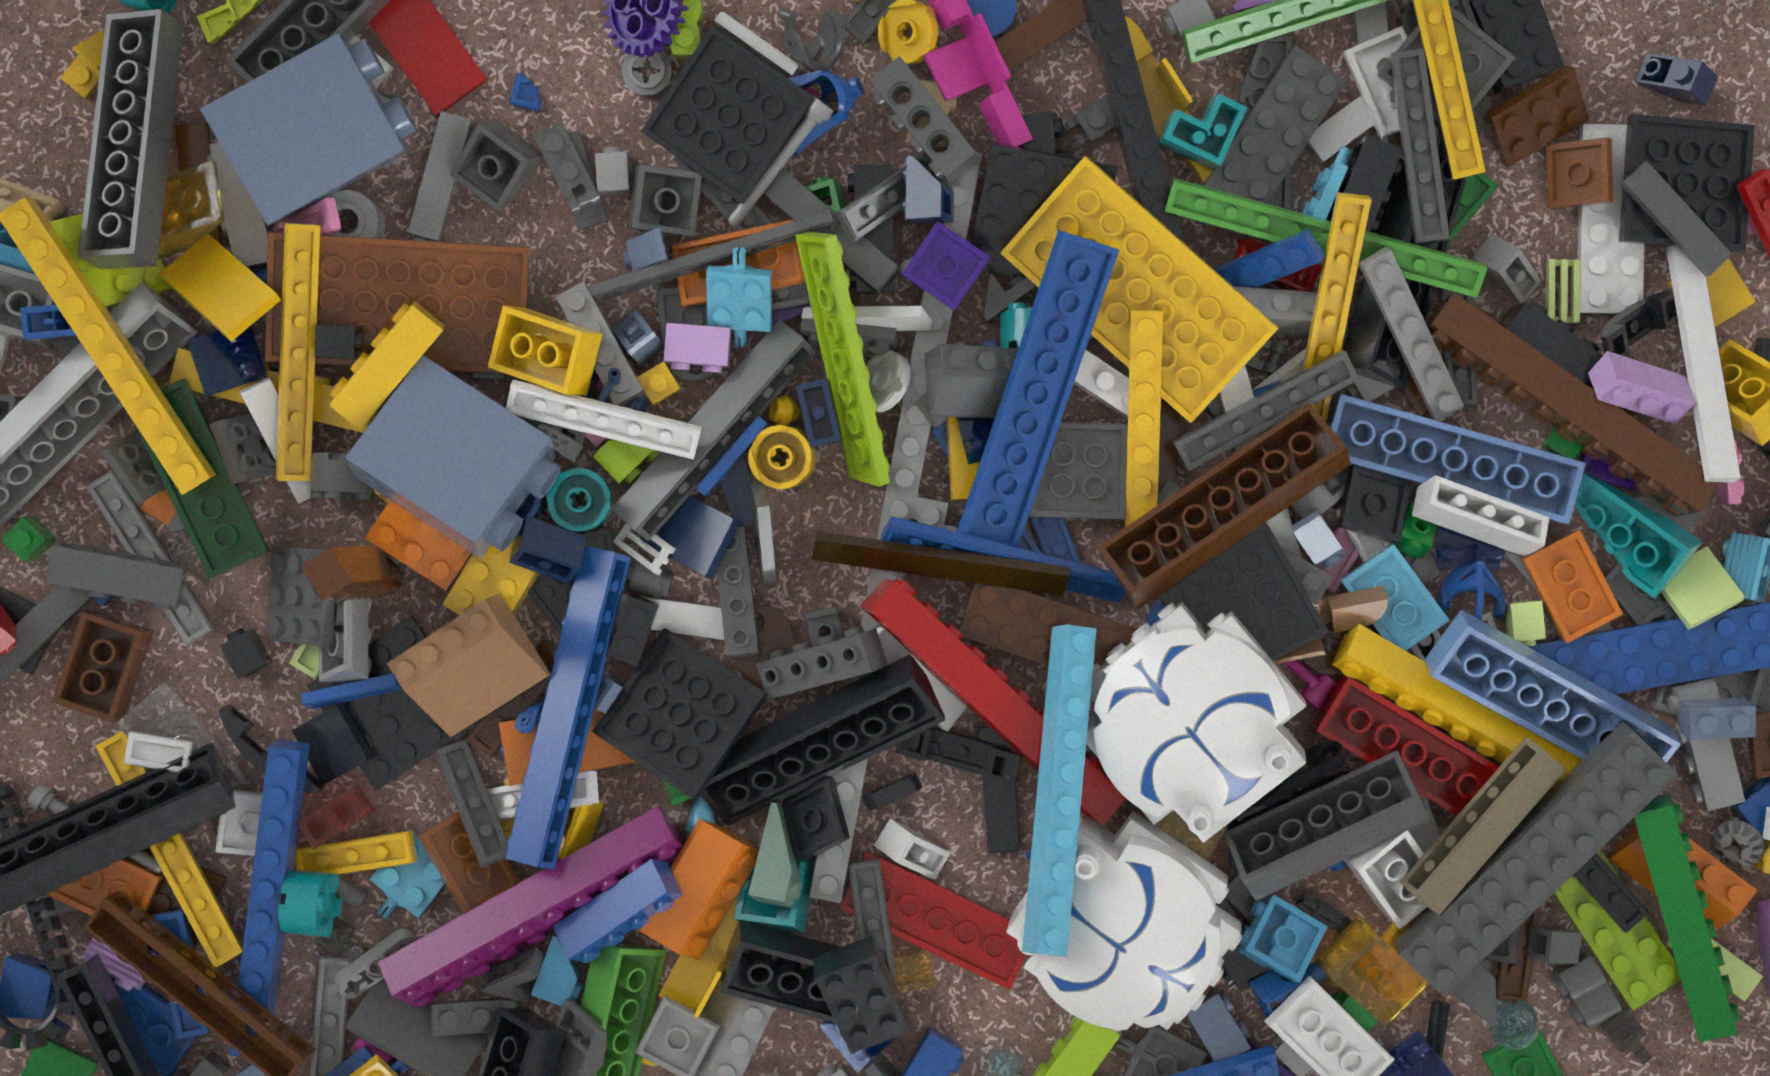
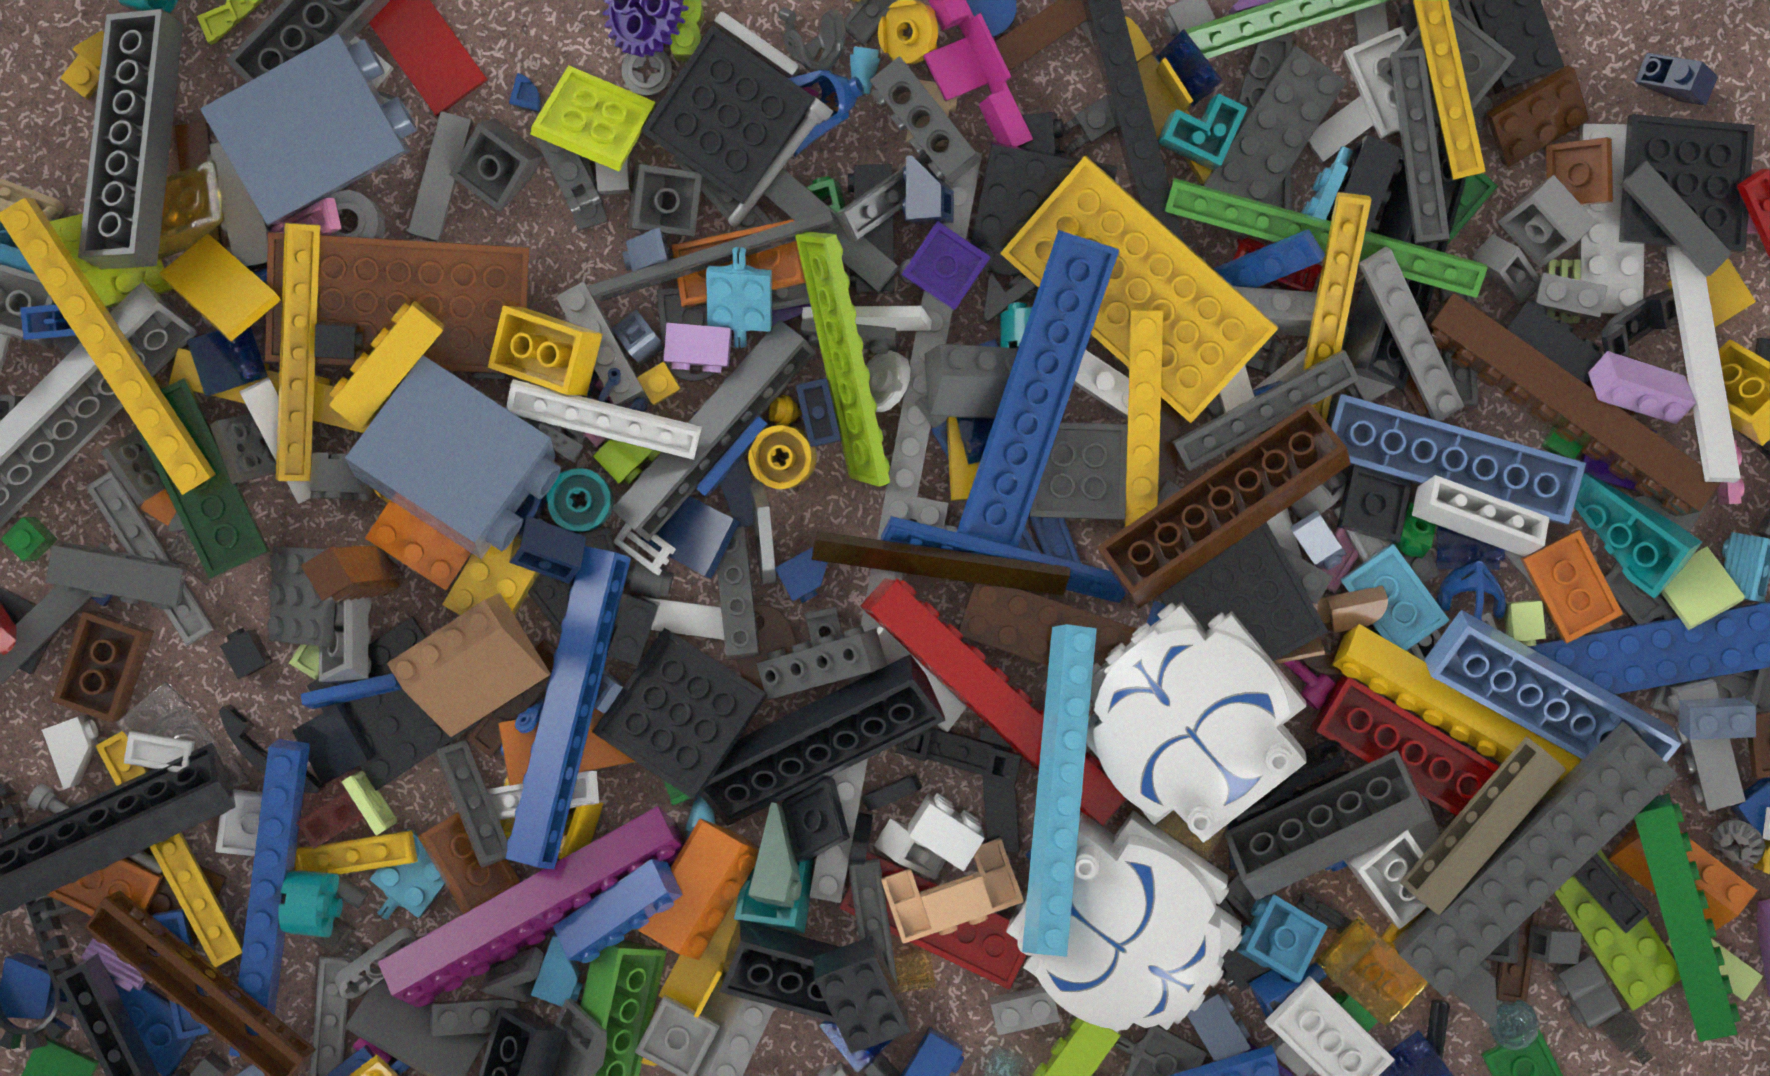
(72, 748): none -> white slope
(370, 802): none -> yellowish green tile
(593, 118): none -> neon yellow plate
(802, 575): none -> blue slope
(861, 838): none -> black beam
(864, 66): none -> medium azure cone
(946, 831): none -> white brick
(956, 901): none -> light nougat bracket
(1023, 1010): none -> light grey brick
(1190, 66): none -> clear blue hinge
(1547, 221): none -> light grey brick
(1570, 296): none -> light grey brick

